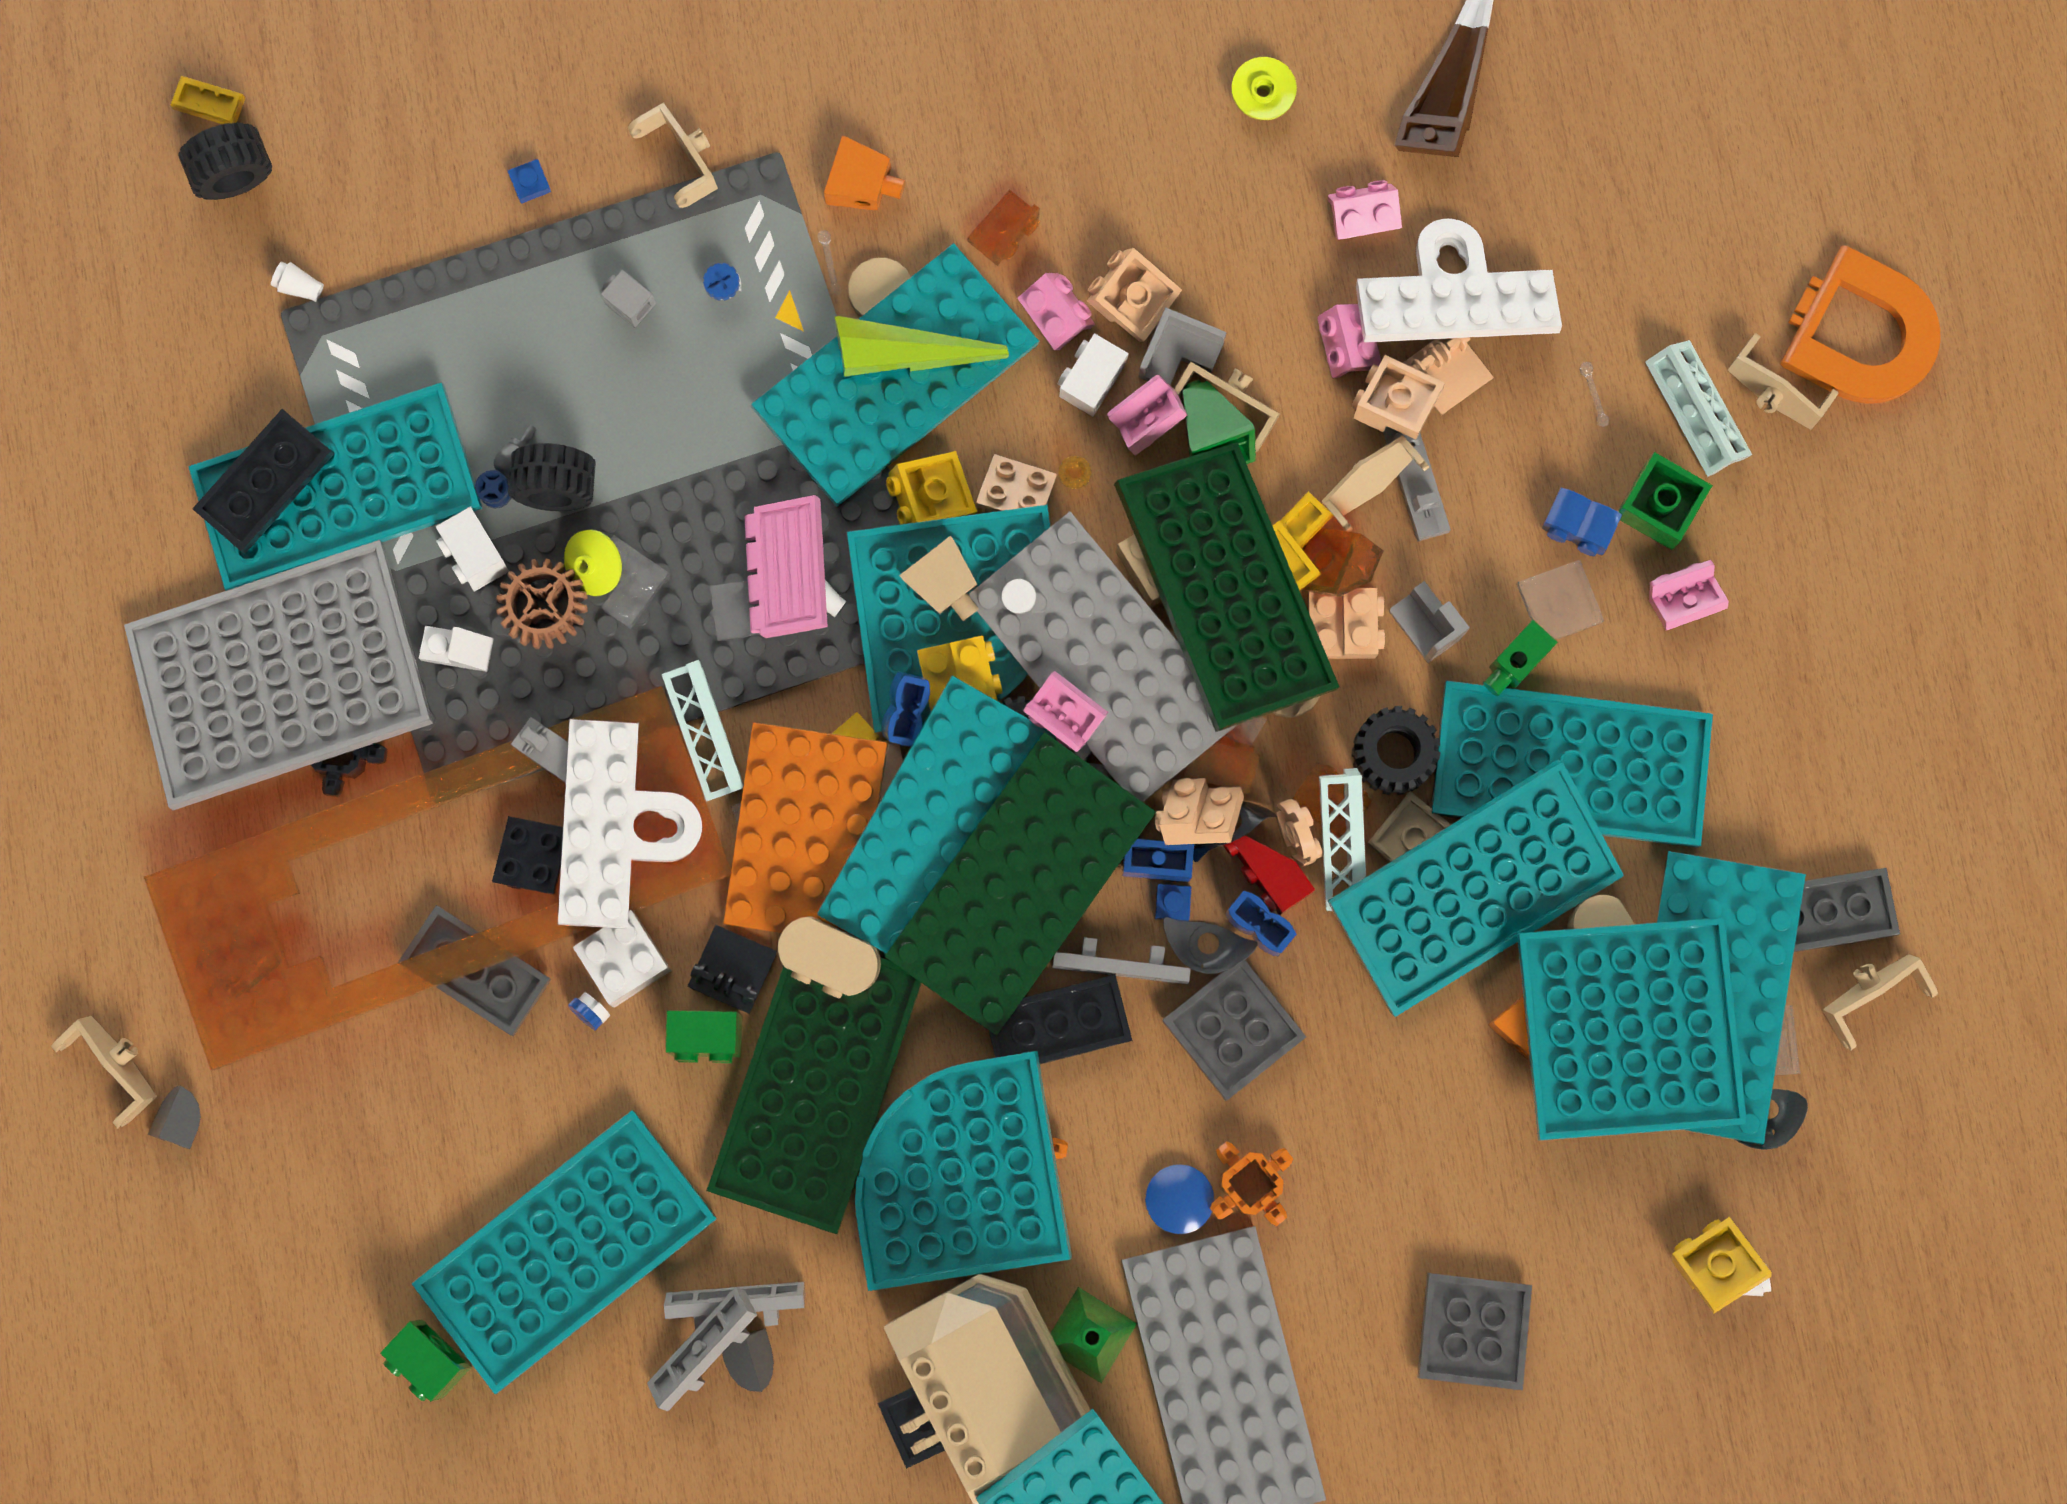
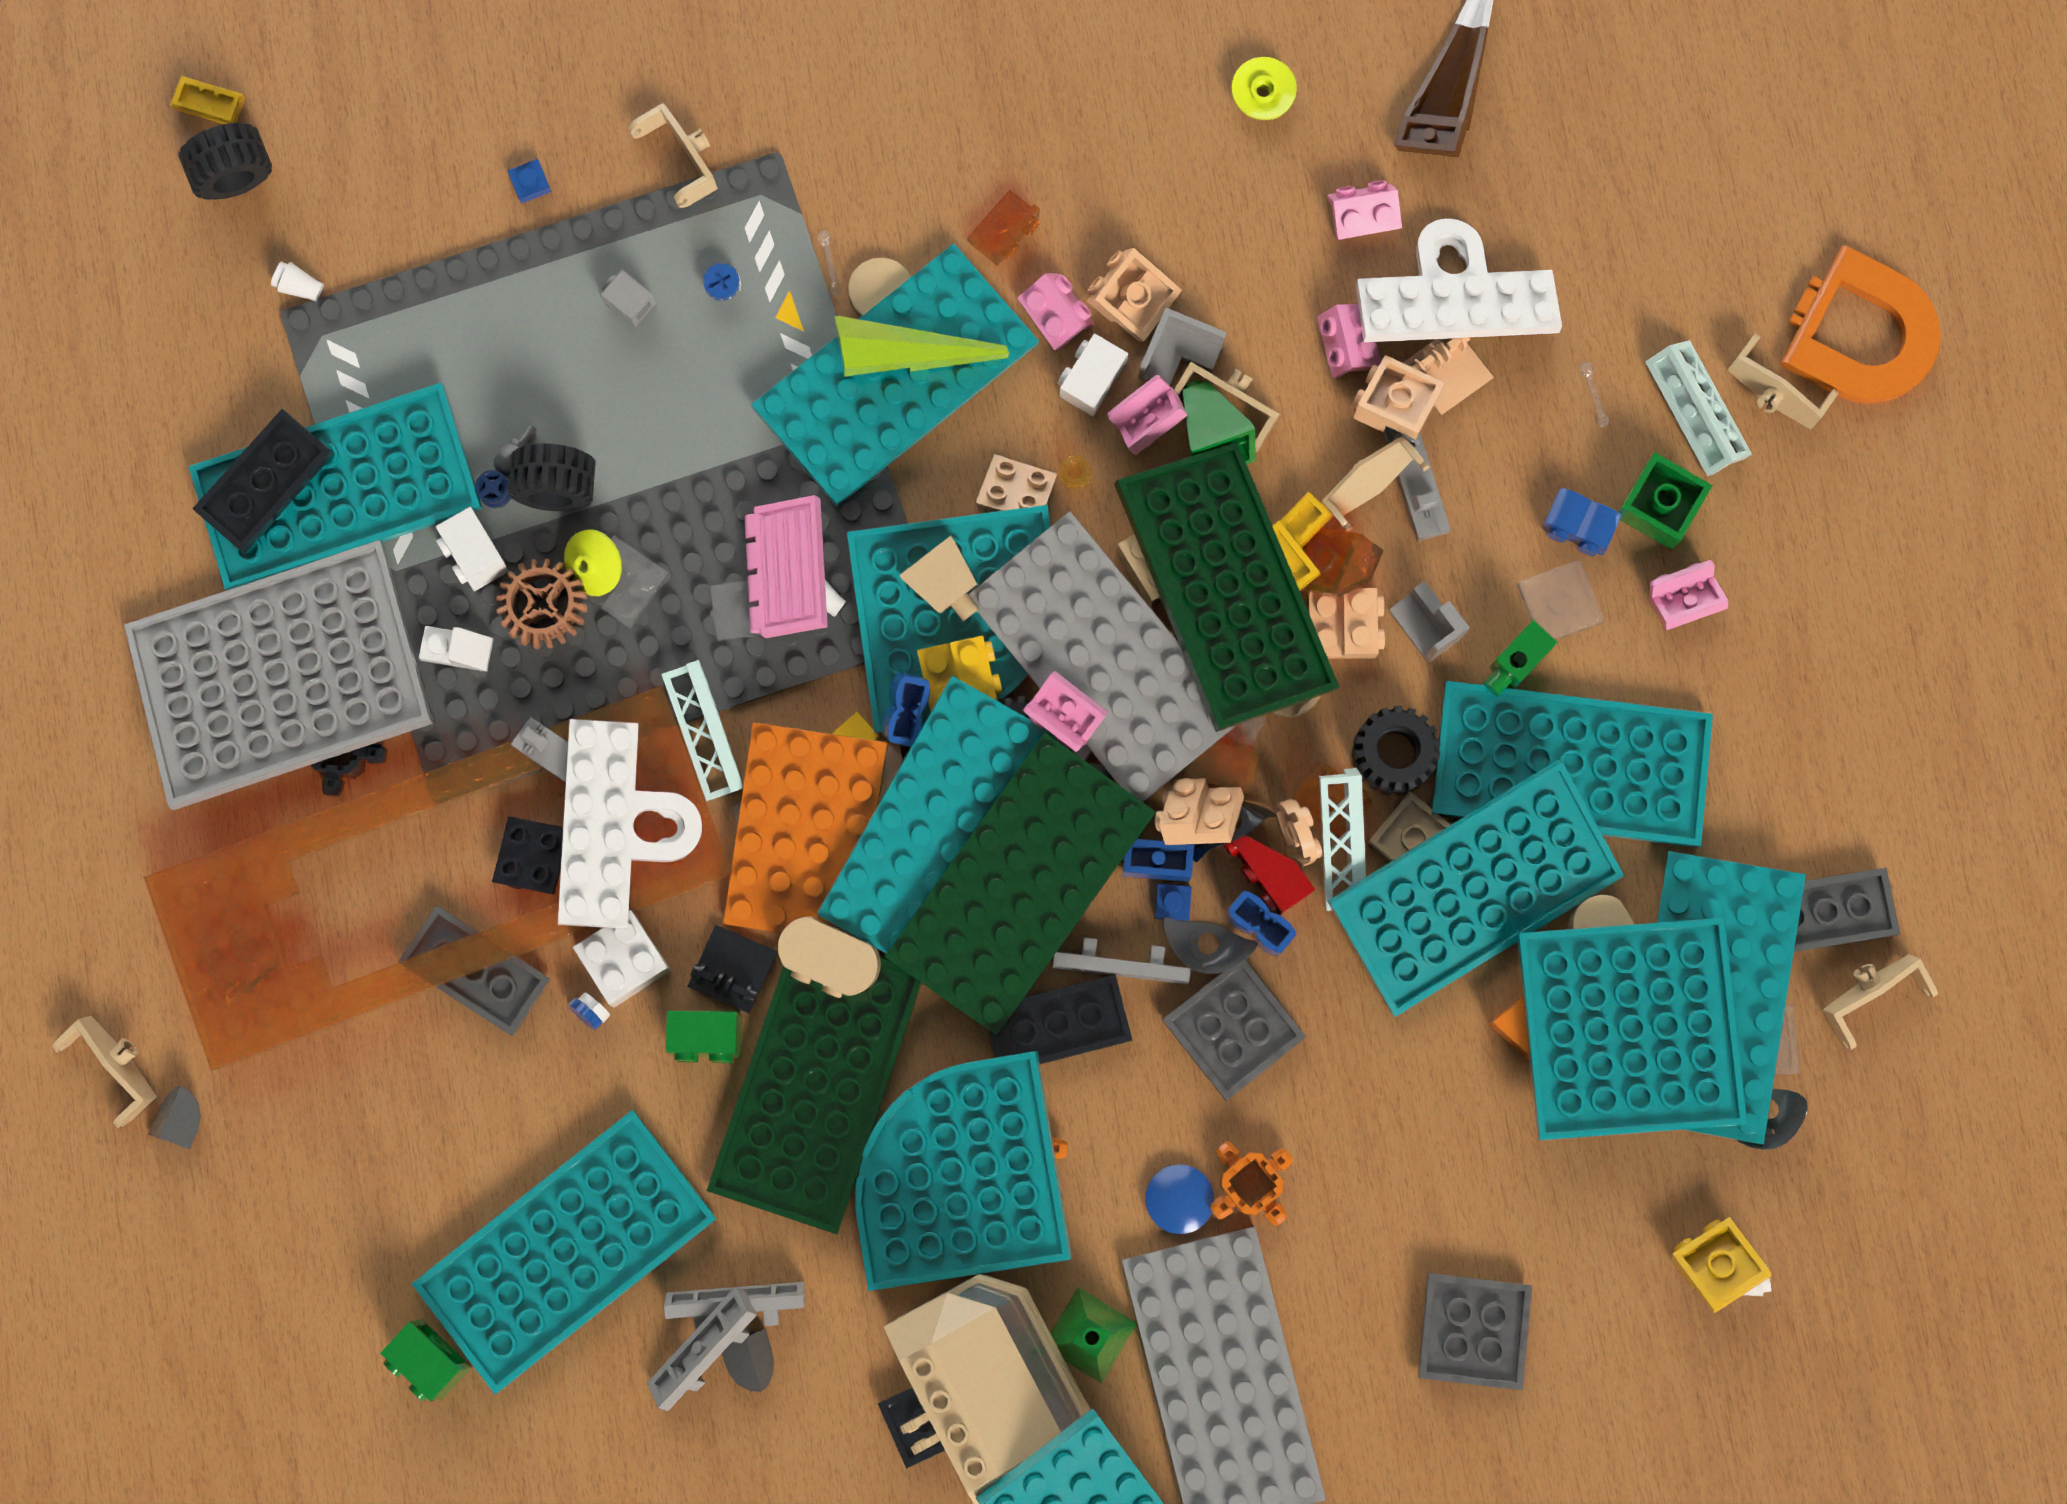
(860, 177): orange torso -> none
(930, 489): yellow plate -> none
(1019, 596): white tile -> none

